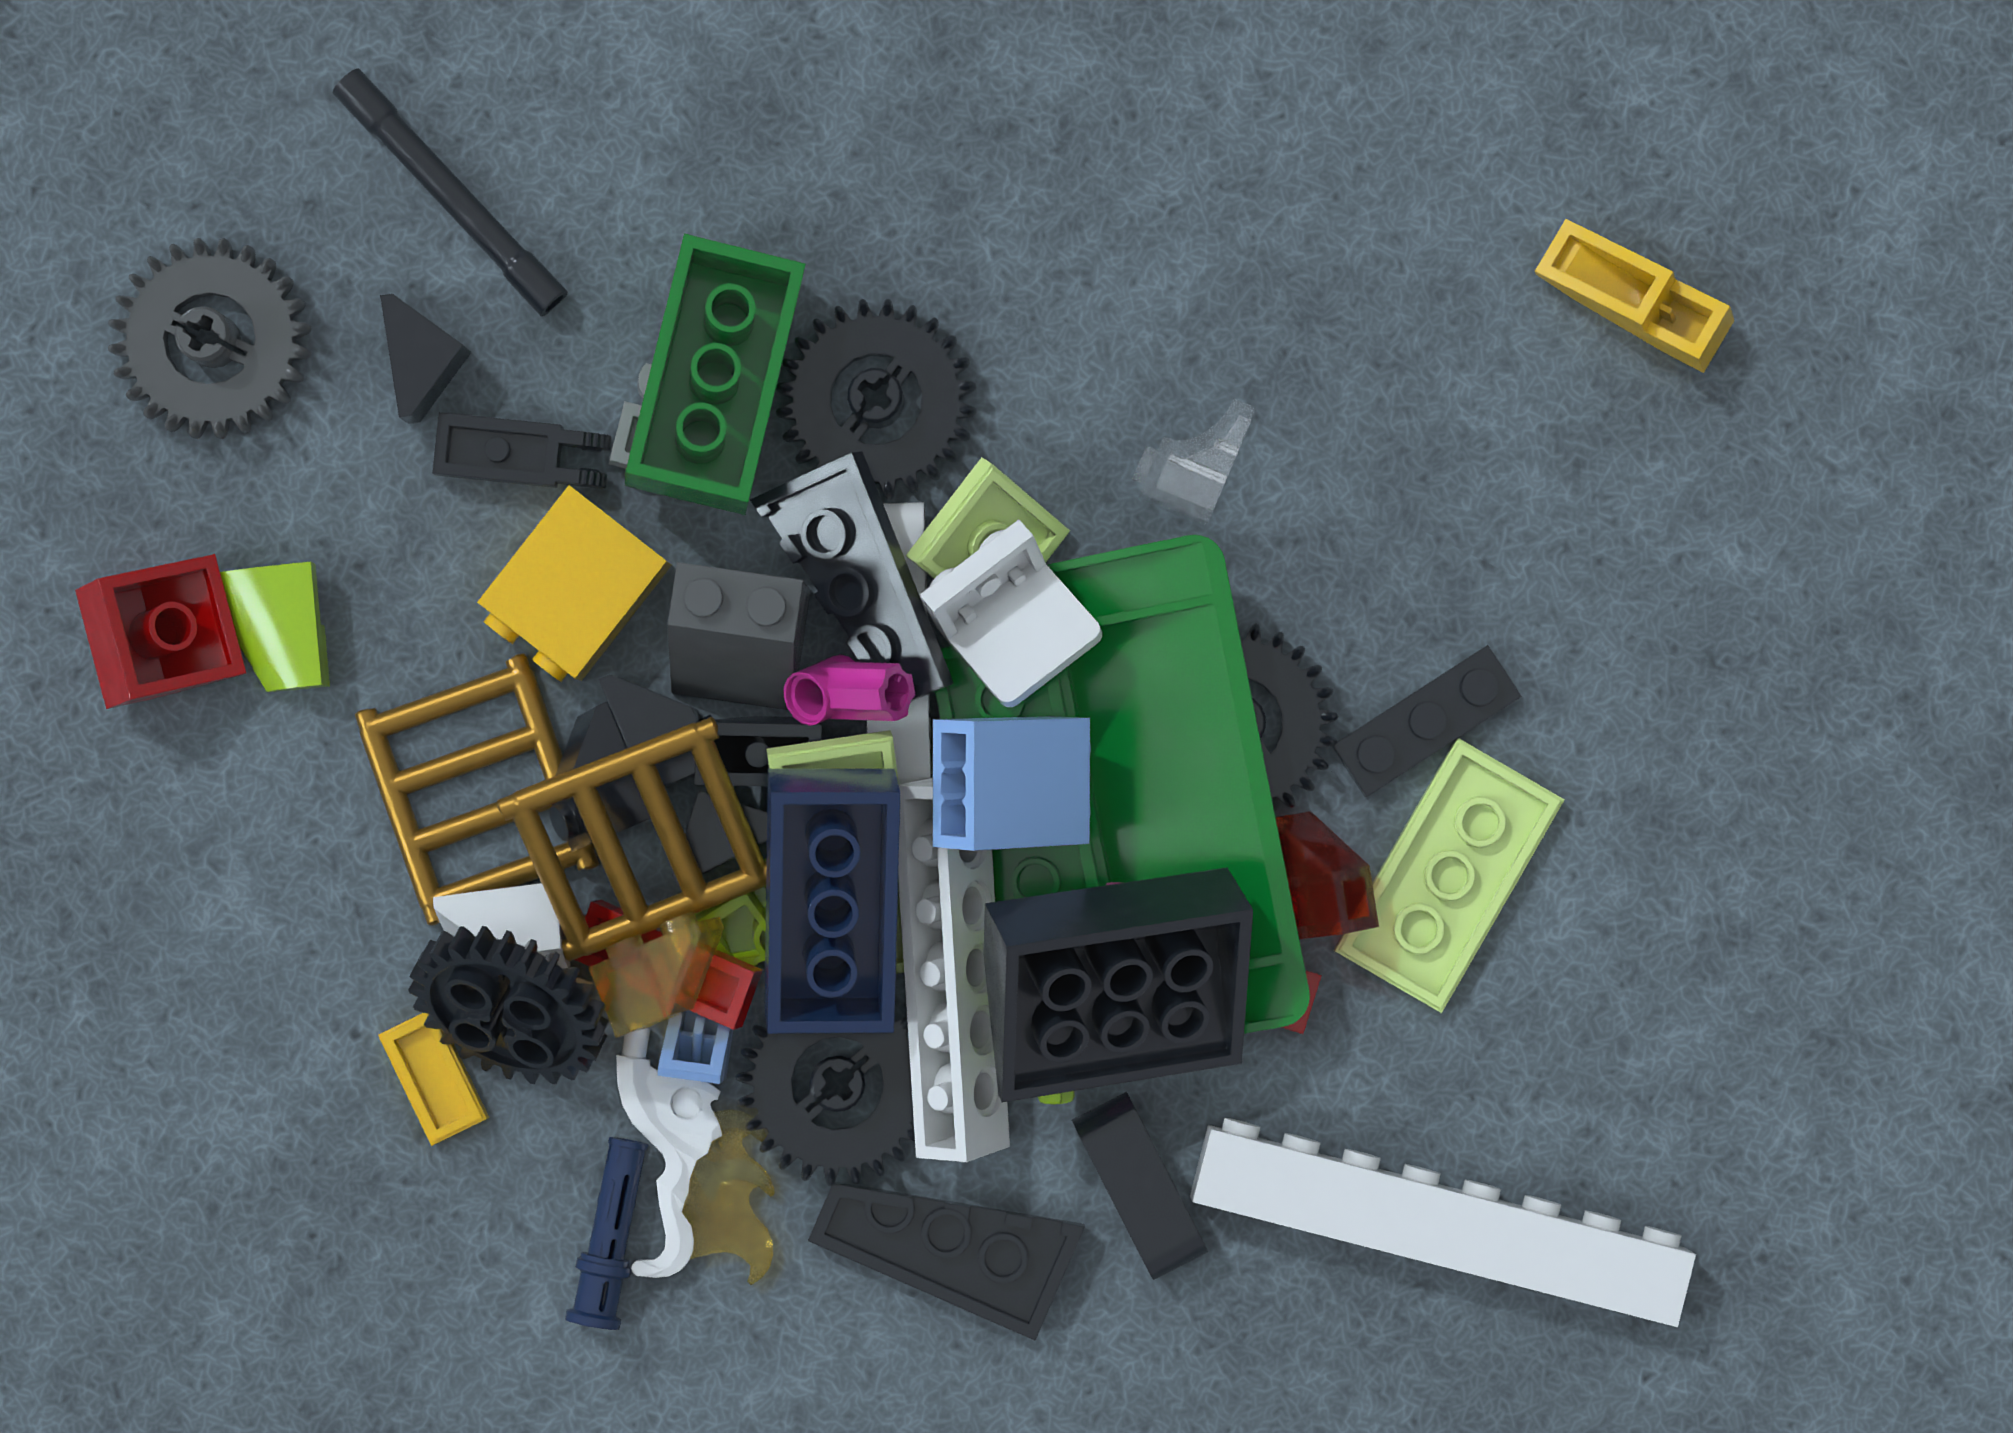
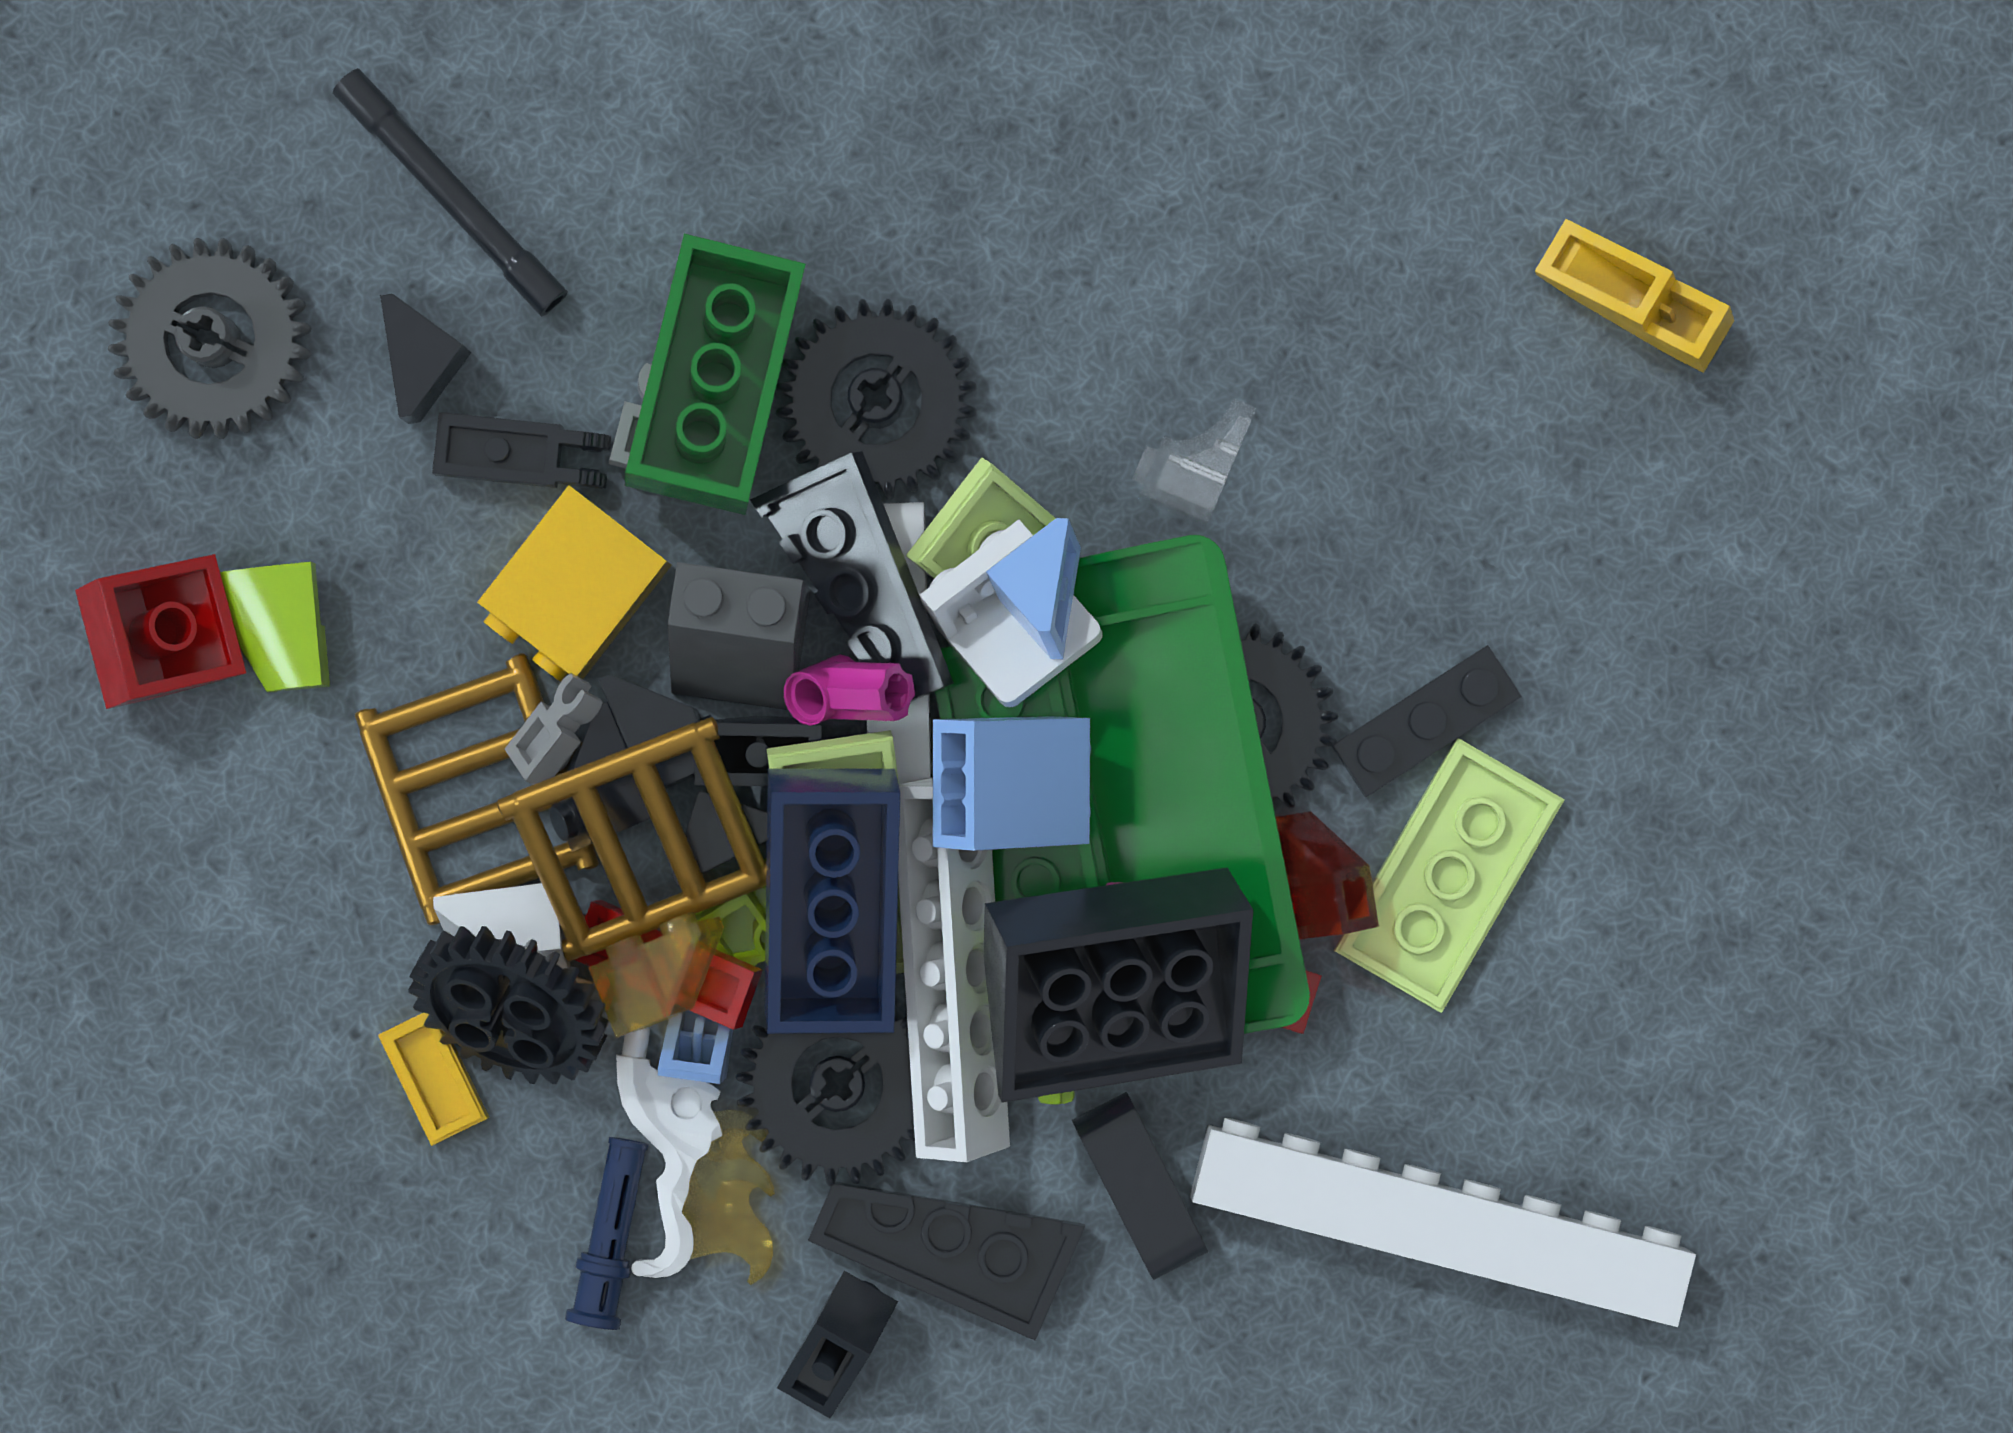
(548, 735): none -> light grey plate
(838, 1344): none -> black slope
(1039, 584): none -> light blue slope

